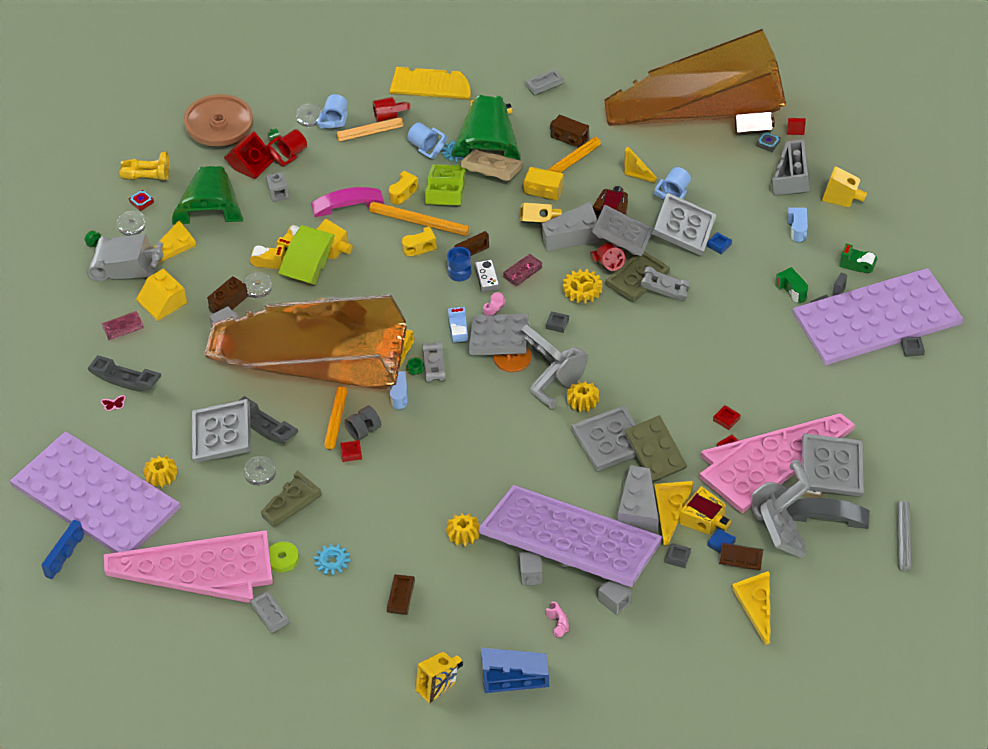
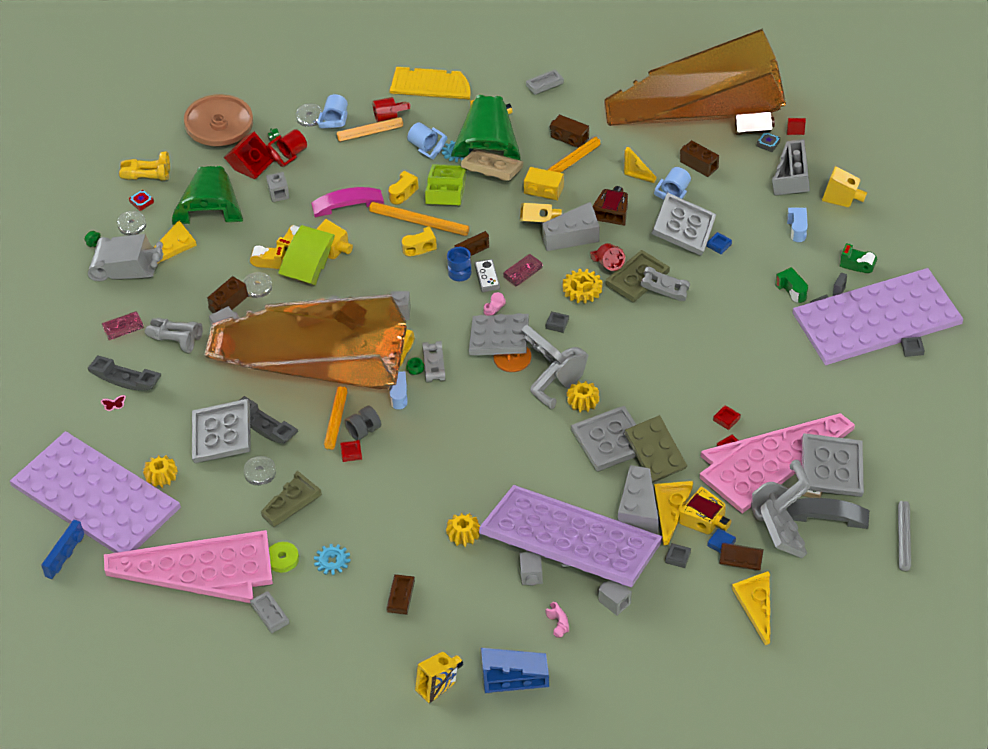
(161, 295): yellow slope -> none
(182, 332): none -> light grey piece
(402, 300): none -> light grey brick
(457, 324): light blue leg -> none
(622, 230): light grey plate -> none
(699, 158): none -> reddish brown brick

